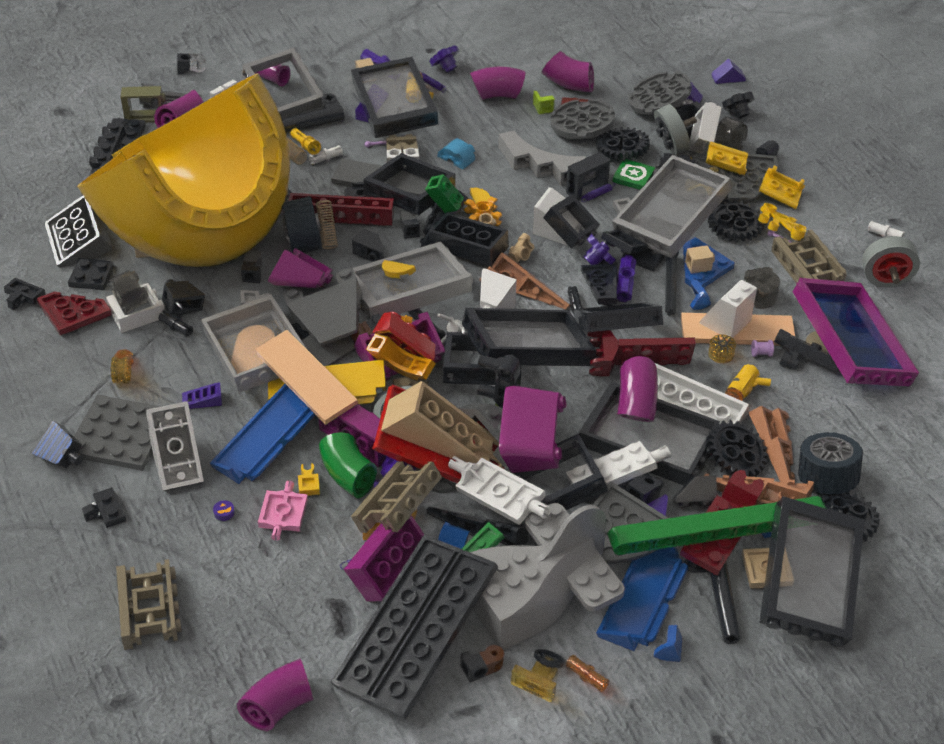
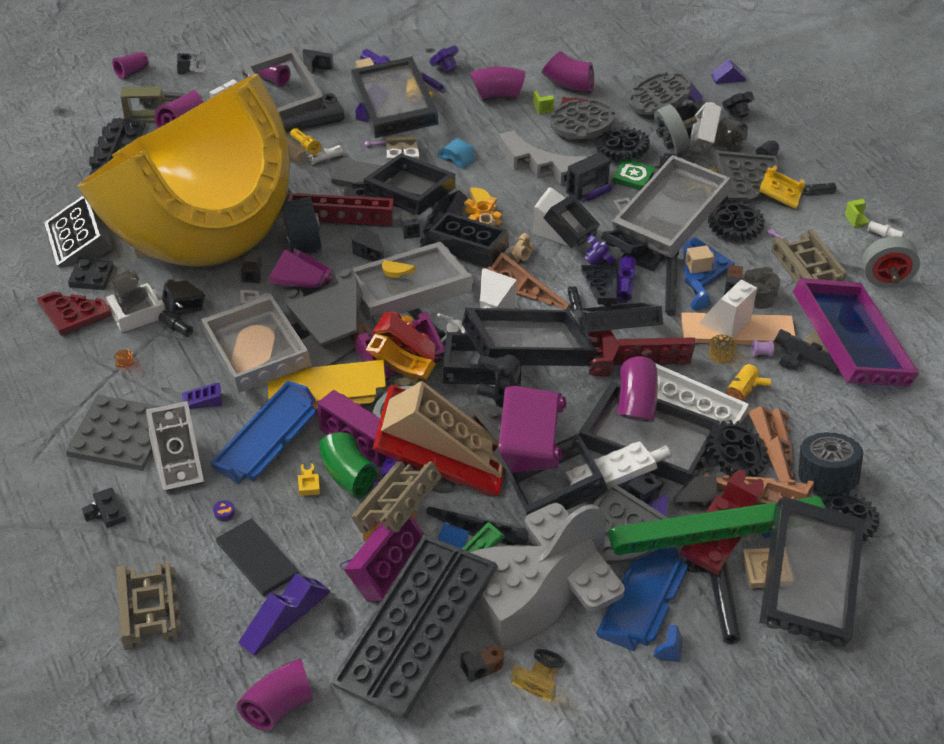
(20, 292): black hinge -> none
(58, 446): torso -> none
(120, 370): clear yellow wheel -> none
(129, 64): none -> magenta plant
(257, 557): none -> black tile
(282, 510): bright pink plate -> none
(282, 611): none -> dark purple slope
(306, 377): light nougat tile -> none
(317, 59): none -> black slope
(323, 227): tan piece -> none
(444, 193): green brick -> none
(499, 490): white plate -> none
(587, 673): clear orange pin -> none
(726, 158): yellow piece -> none
(734, 275): none -> leg
(769, 210): yellow plant -> none
(819, 188): none -> black axle
(855, 213): none -> lime panel

